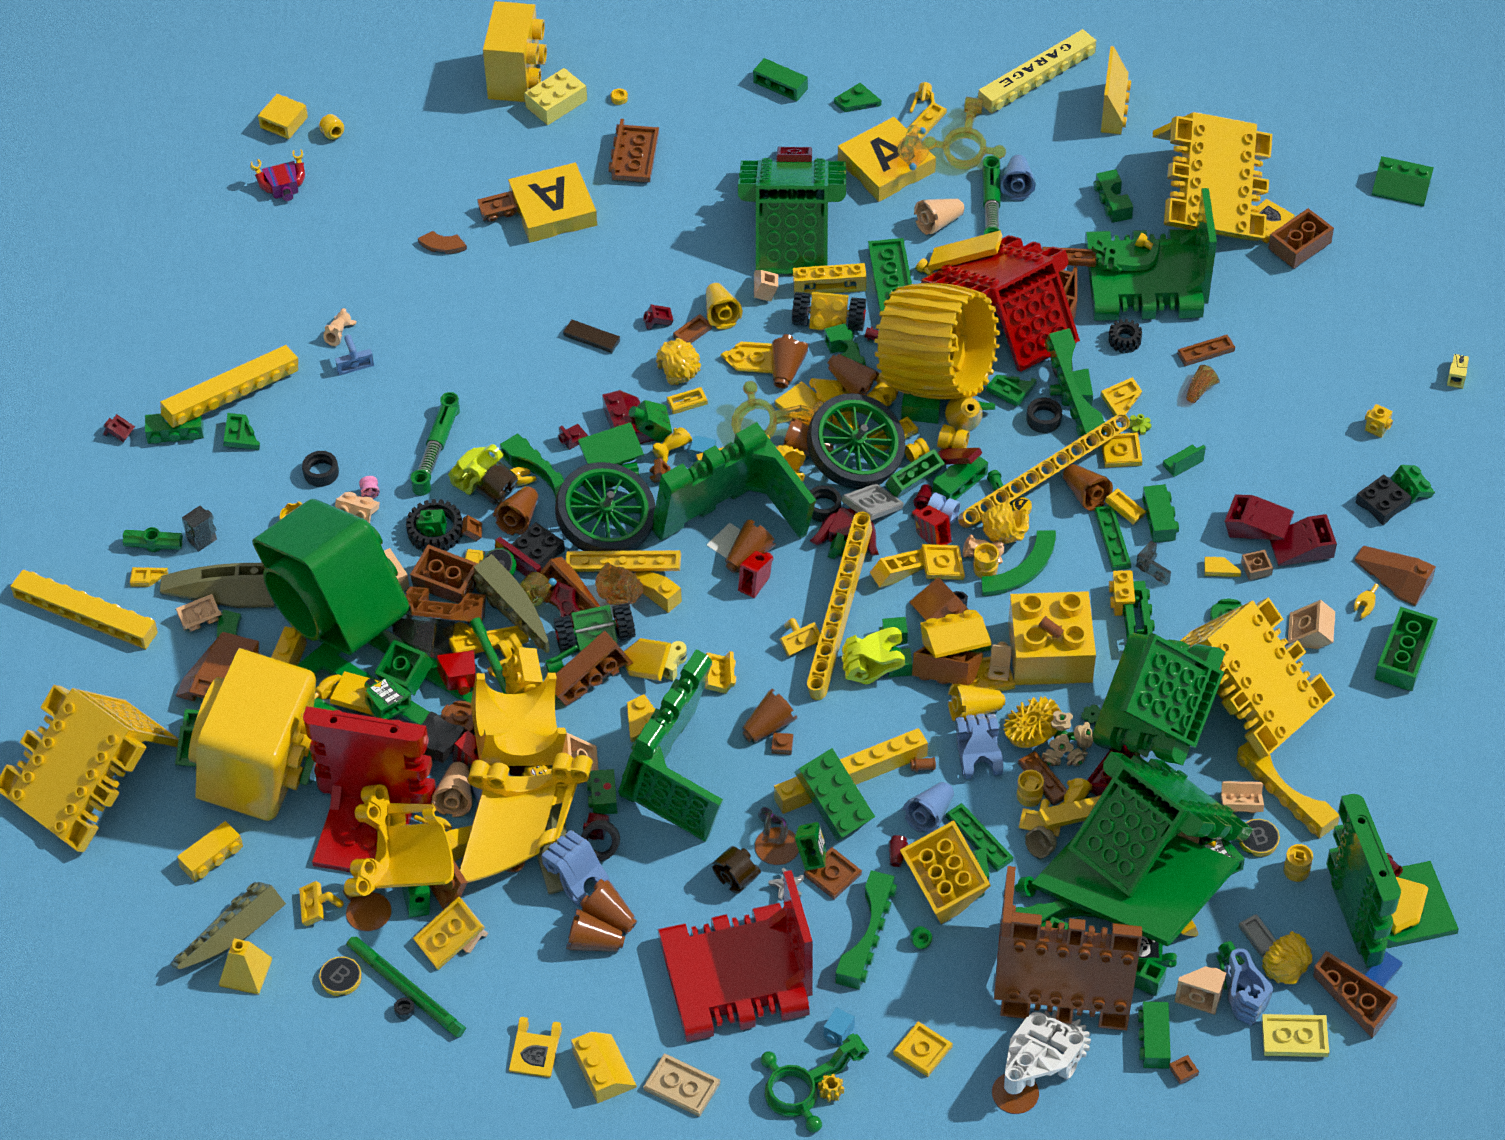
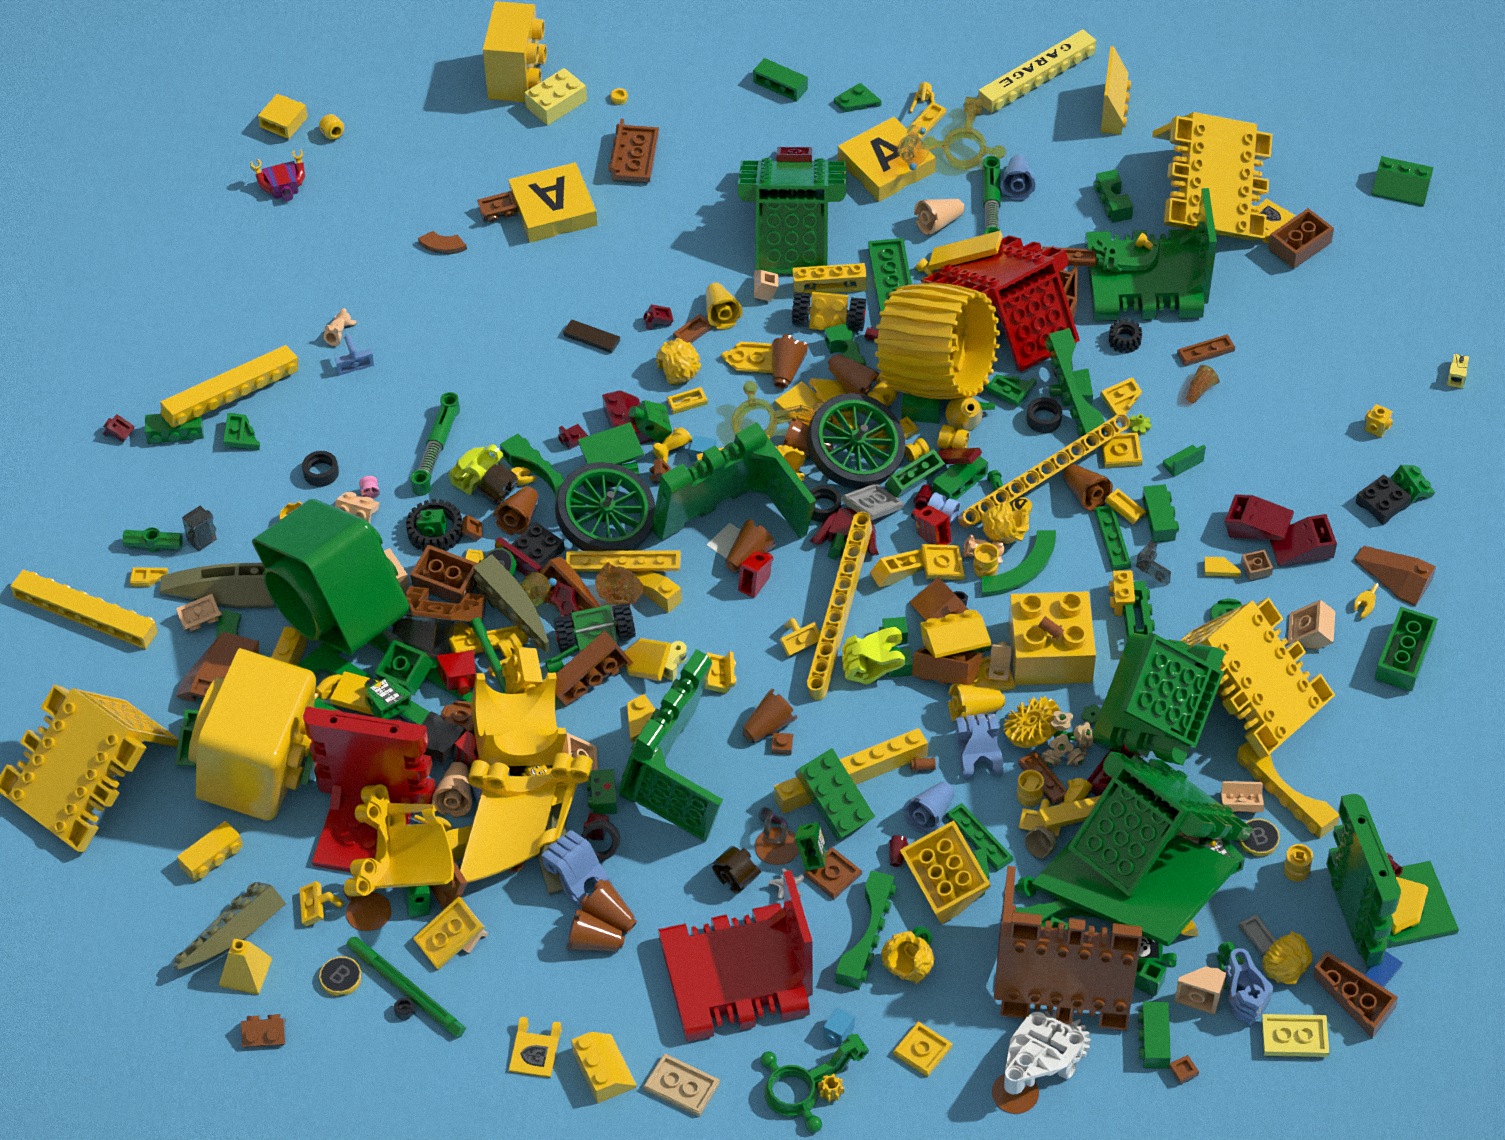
(263, 1031): none -> dark orange bracket
(908, 957): none -> yellow hair

